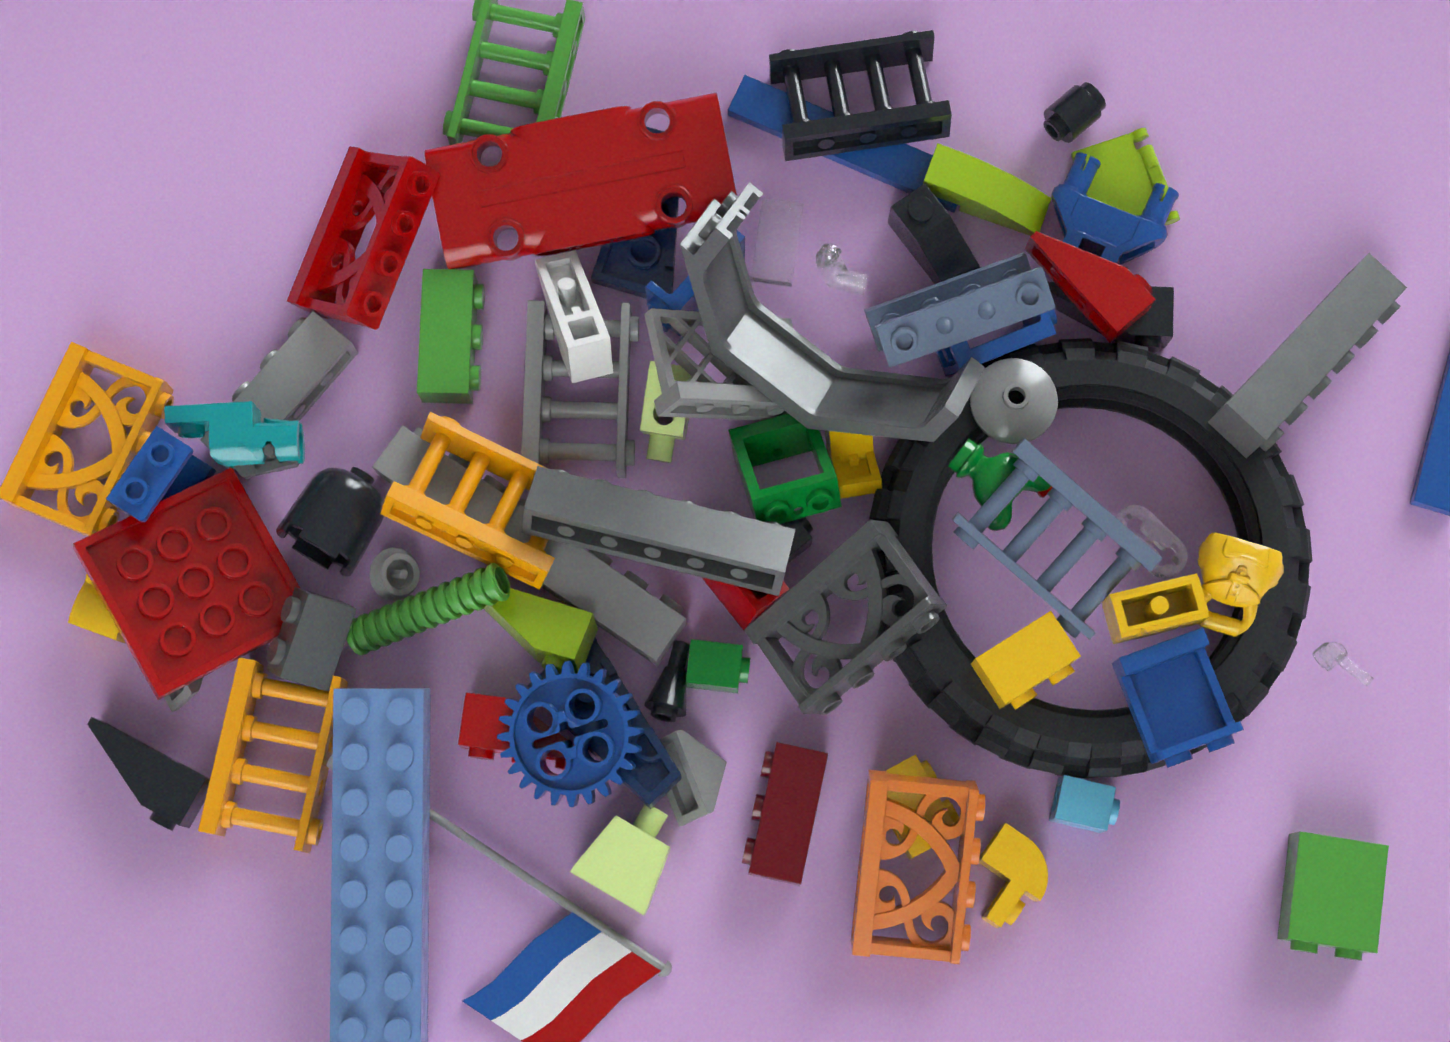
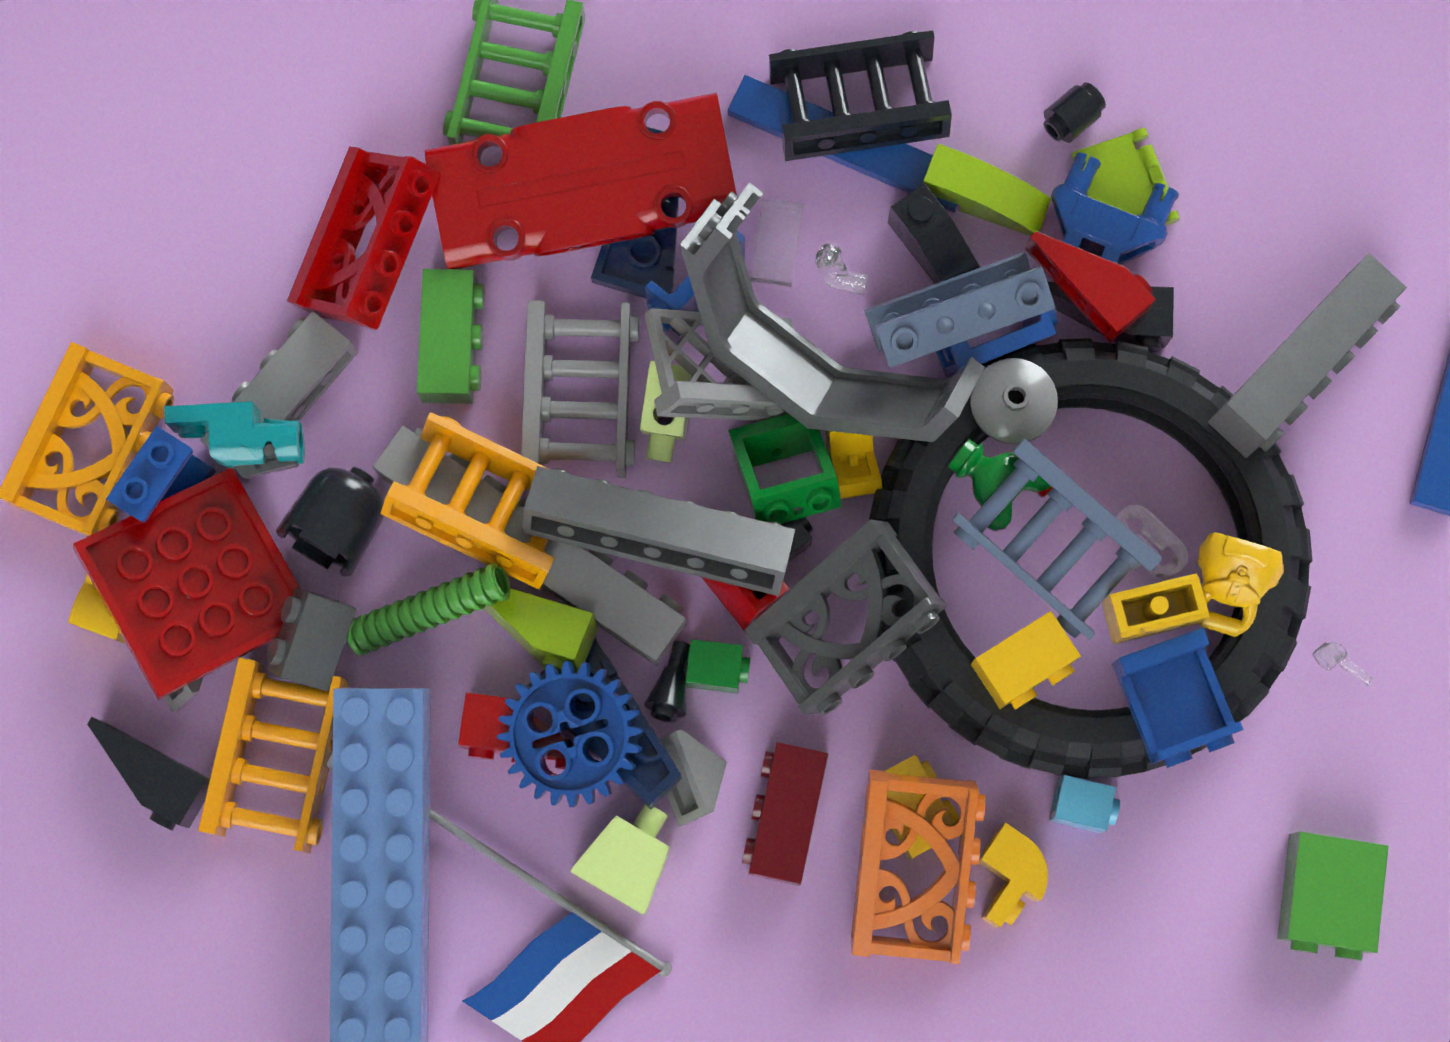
(394, 574): light grey hat -> none
(575, 317): white slope -> none

